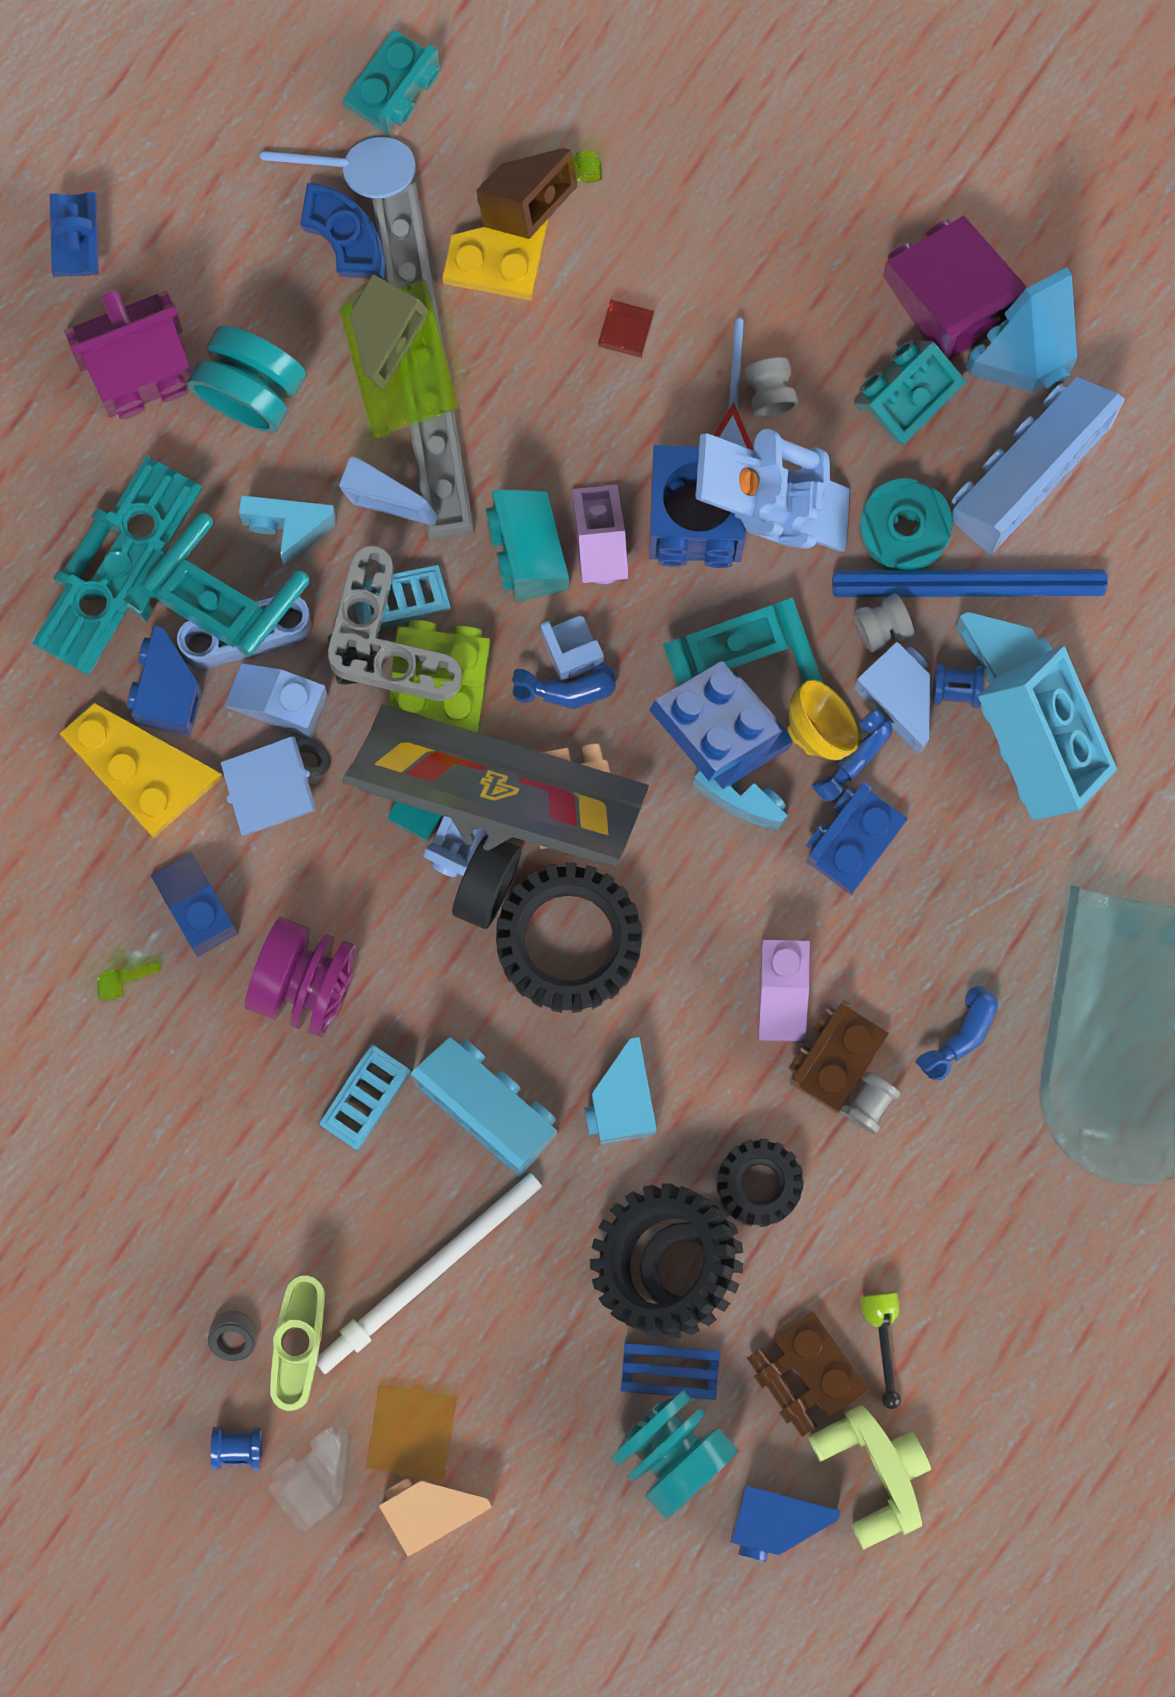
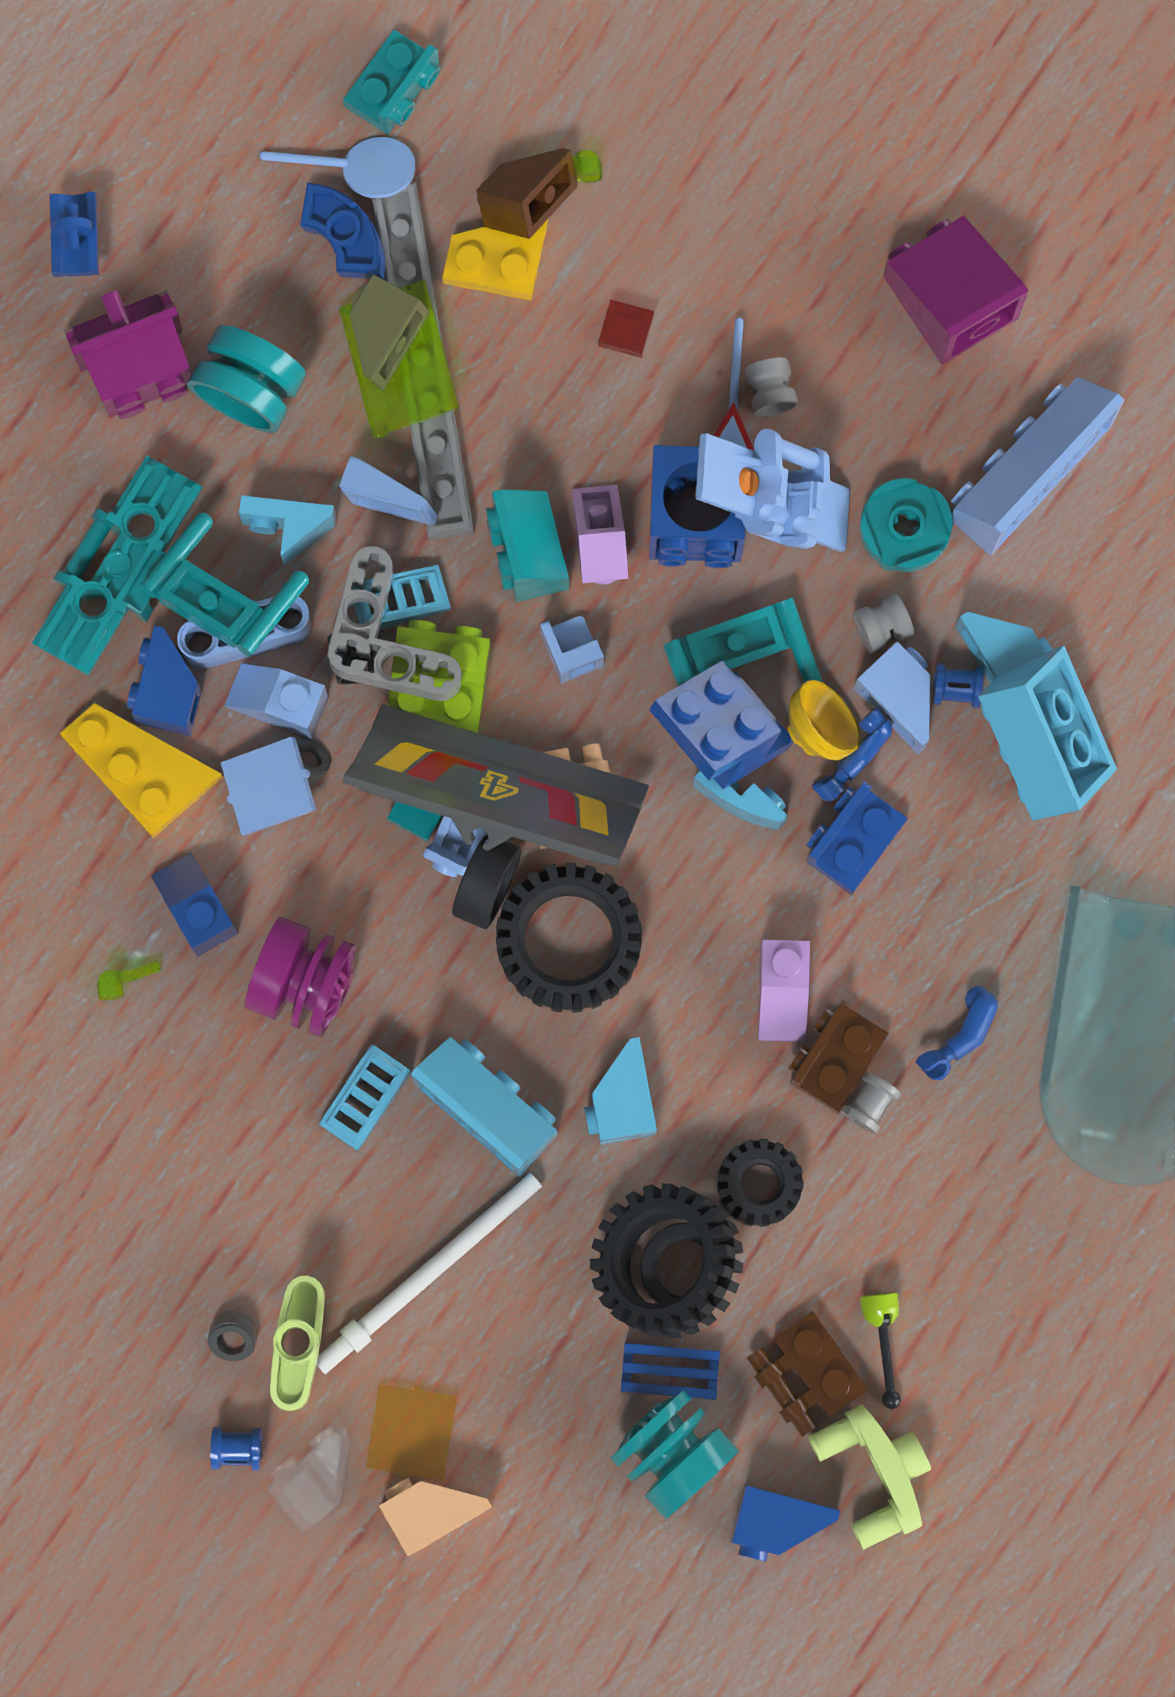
(569, 695): blue arm -> none
(910, 389): teal bracket -> none
(969, 583): blue axle -> none
(1035, 341): dark azure wedge -> none

